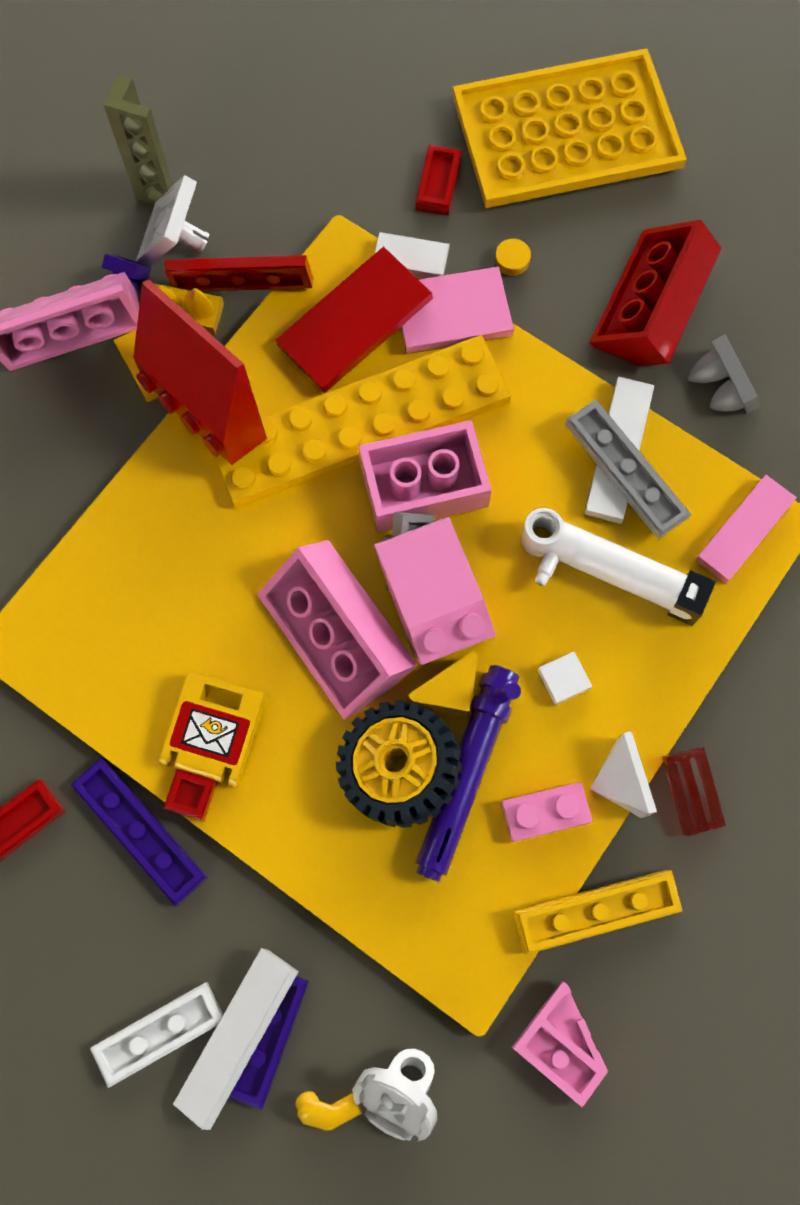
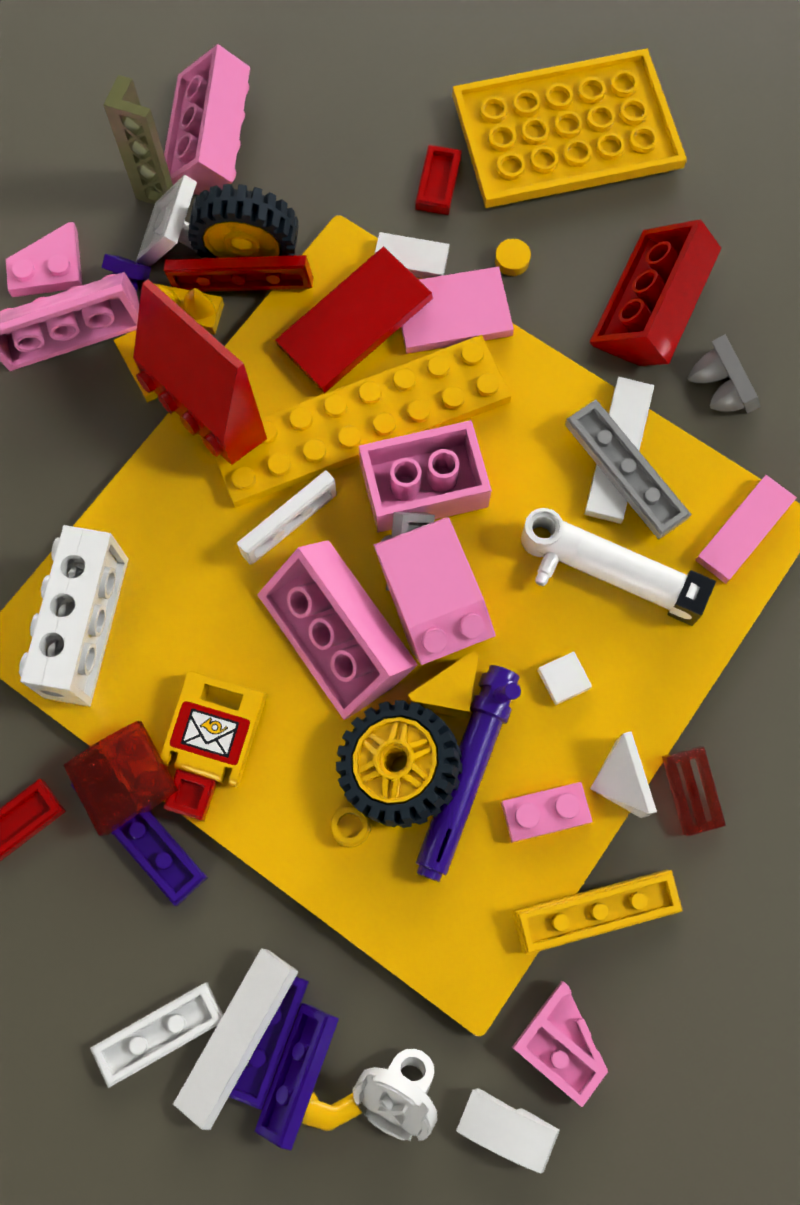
(46, 265): none -> bright pink wing
(74, 616): none -> white brick
(120, 778): none -> clear red slope
(207, 120): none -> bright pink slope
(241, 224): none -> black wheel
(287, 518): none -> white tile
(296, 1076): none -> dark purple tile
(349, 826): none -> yellow tile
(508, 1131): none -> white slope

